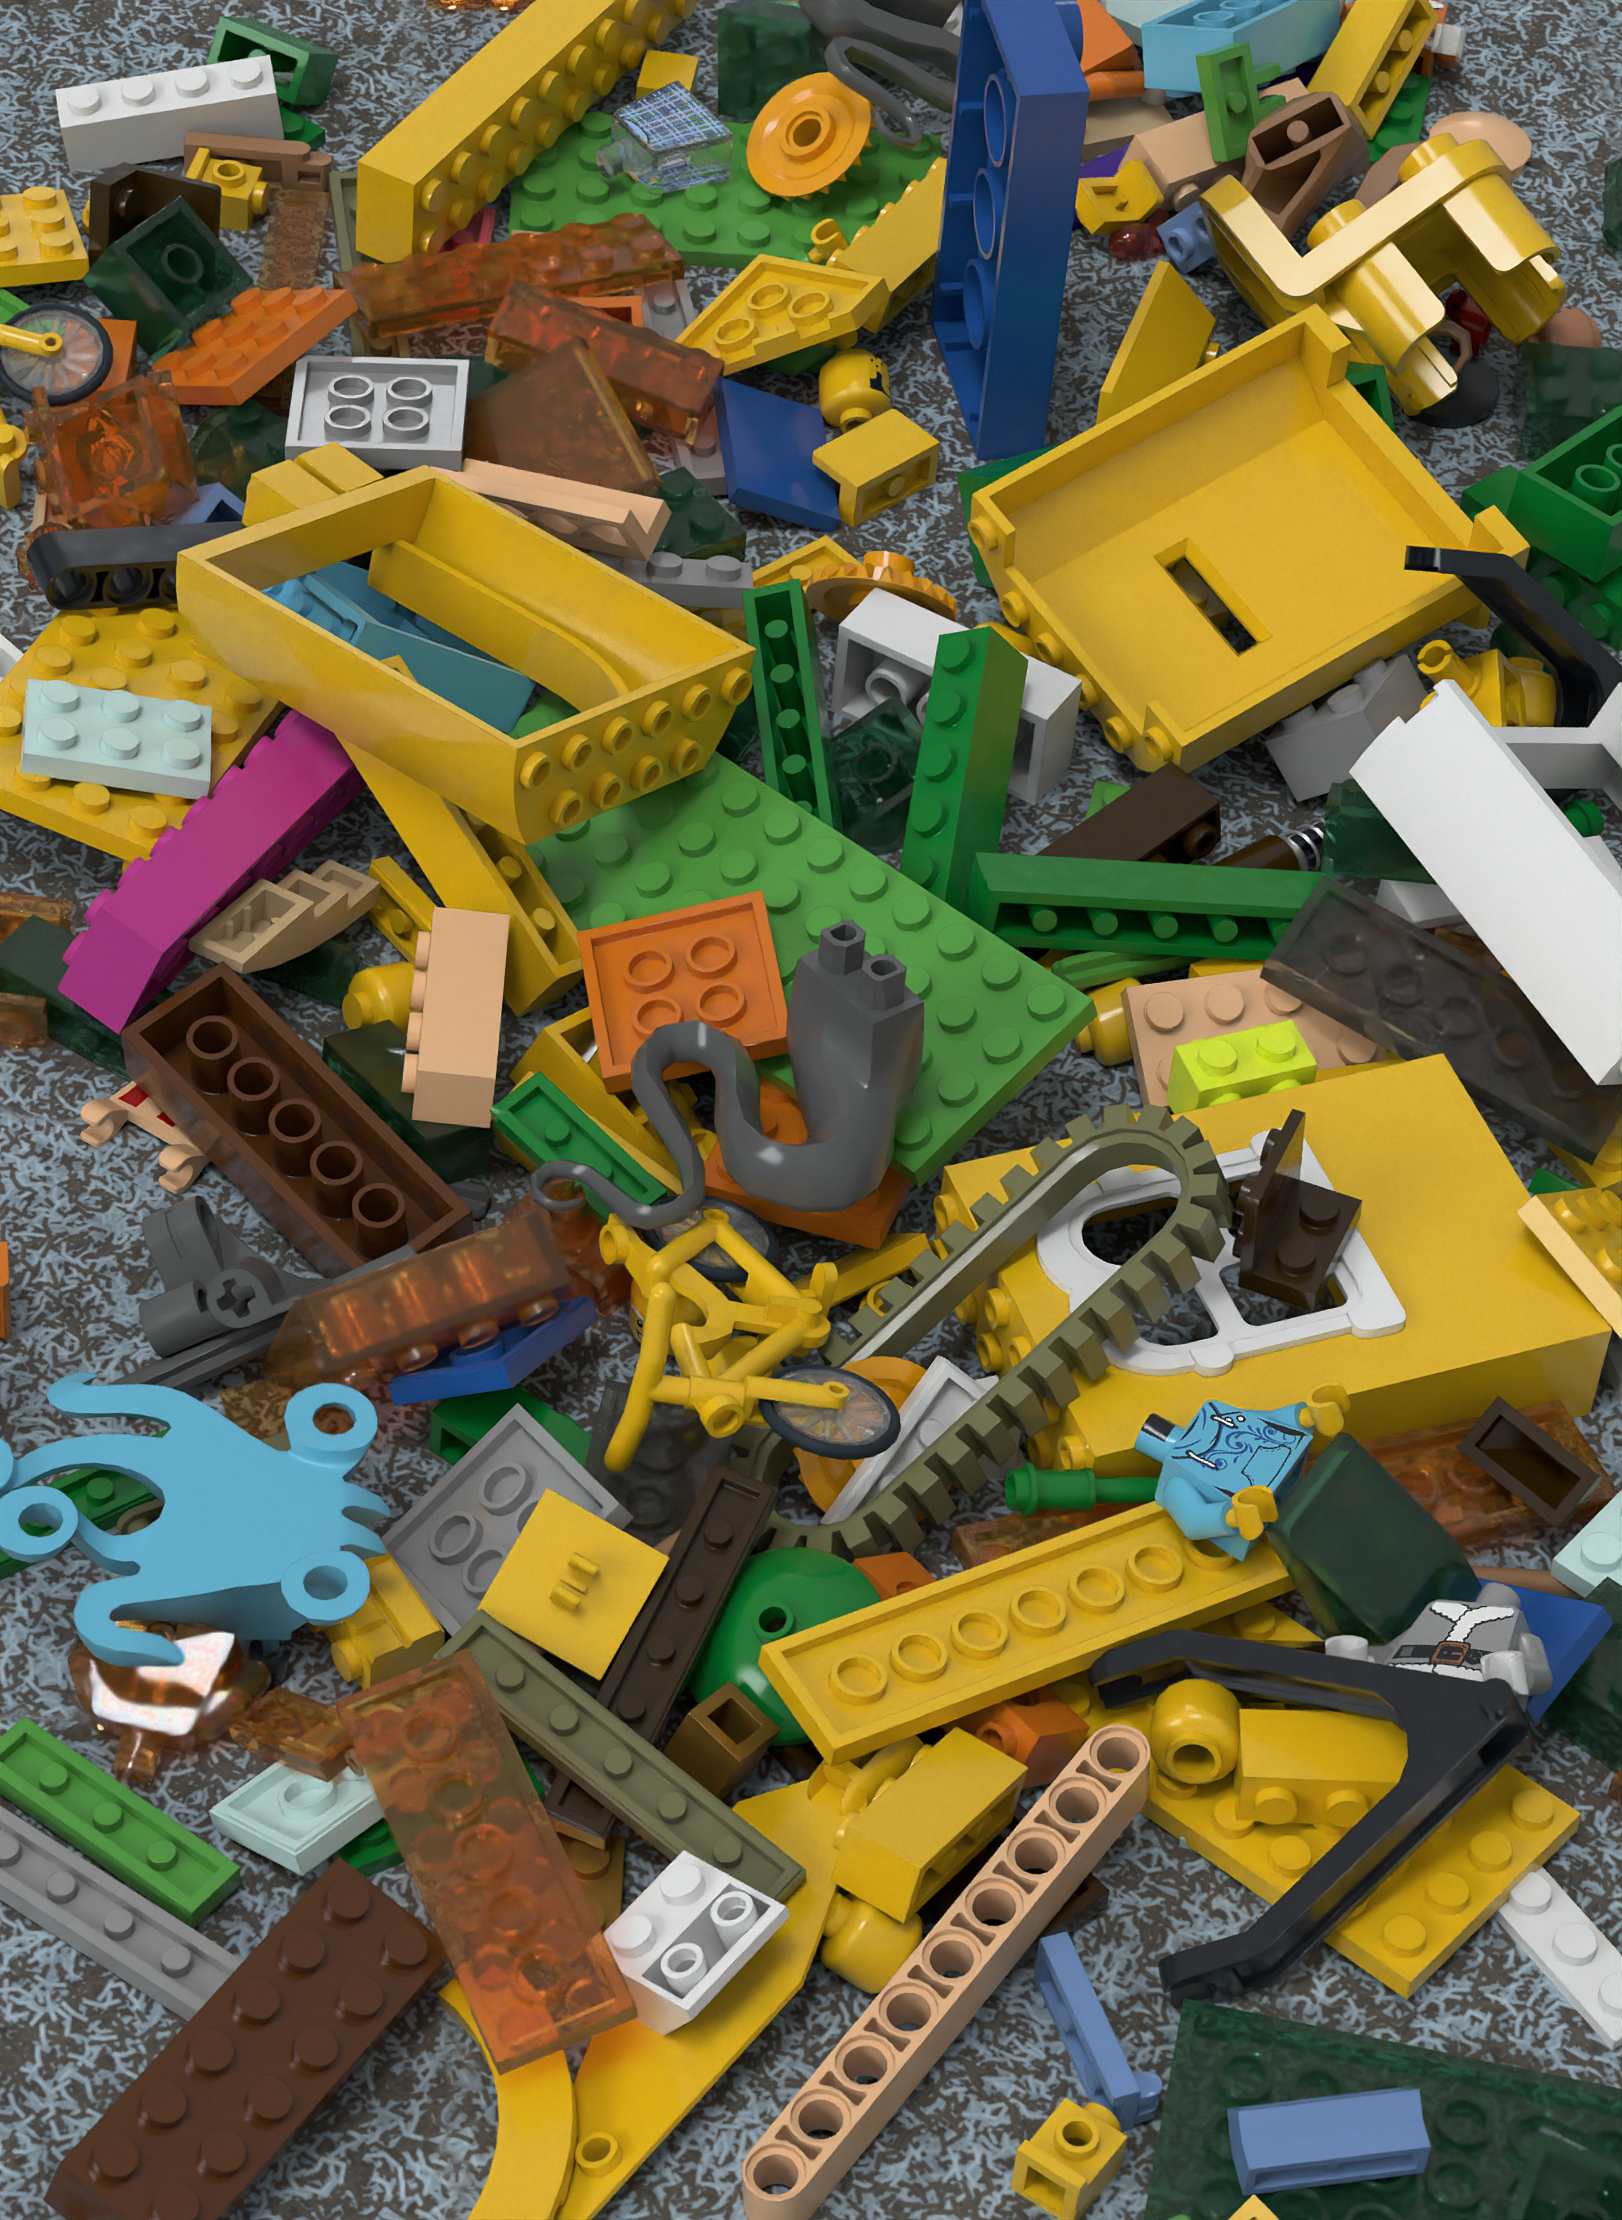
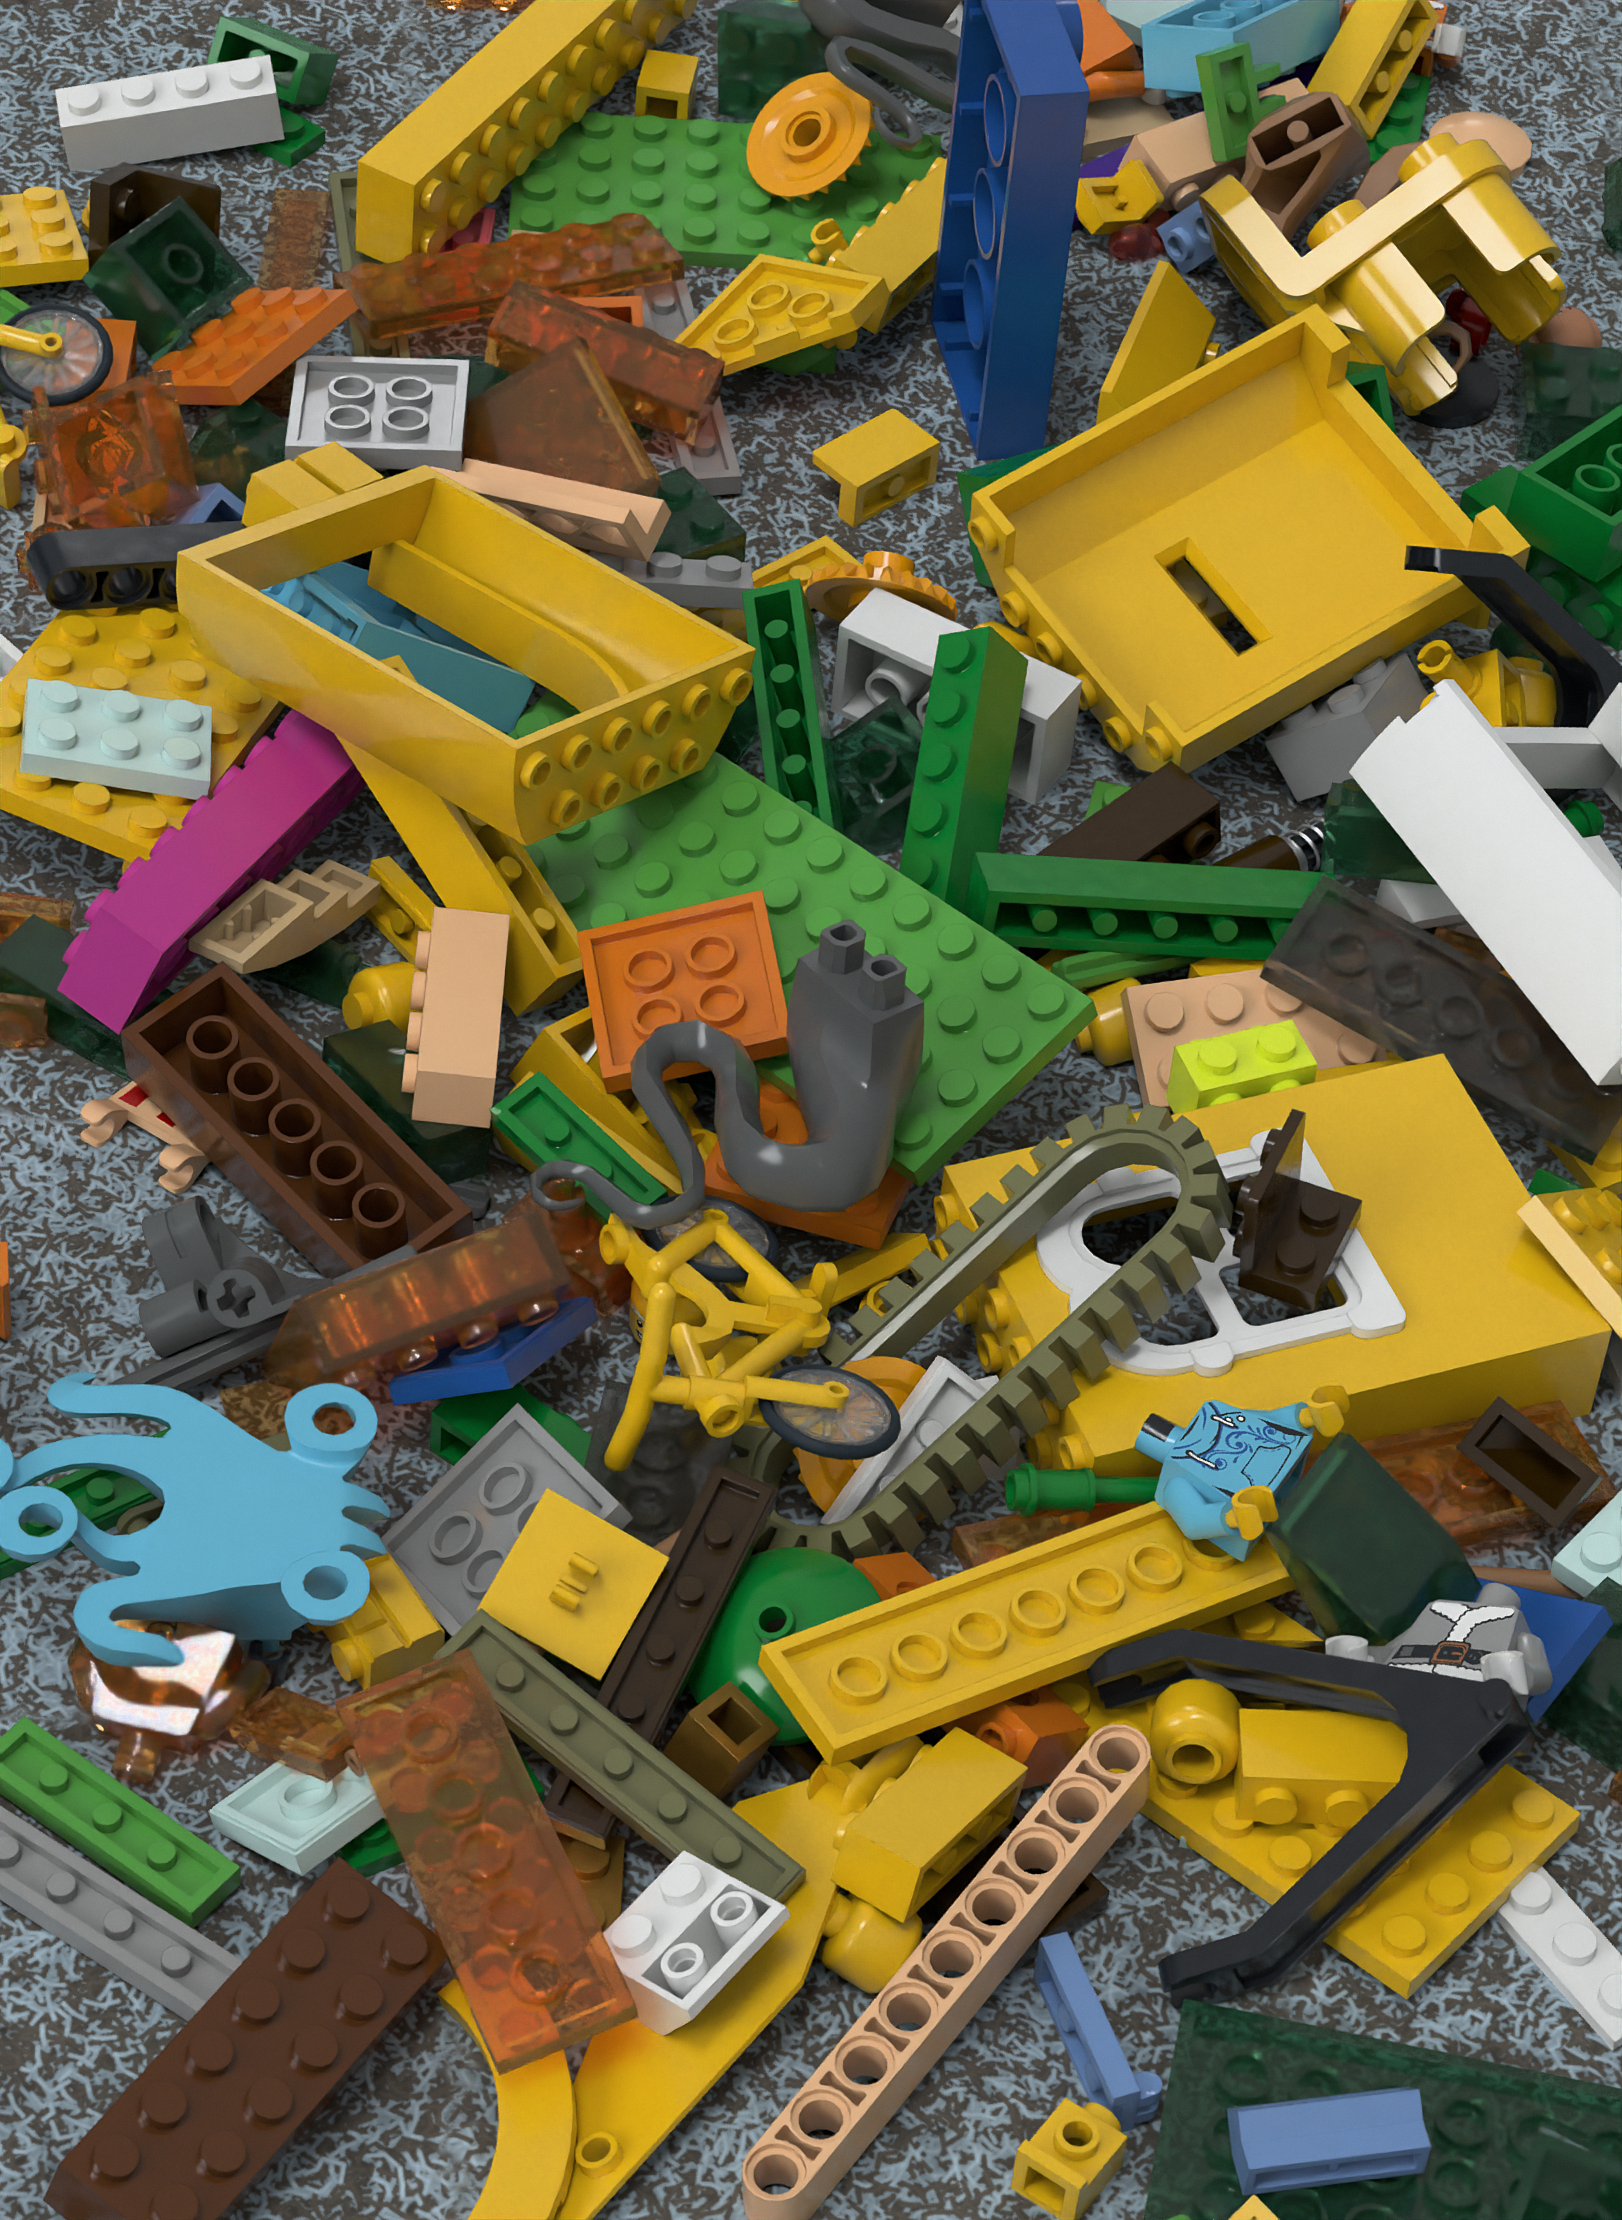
(241, 188): yellow brick -> none
(282, 161): medium nougat hinge -> none
(667, 142): clear torso -> none
(769, 456): blue tile -> none
(853, 389): yellow head -> none

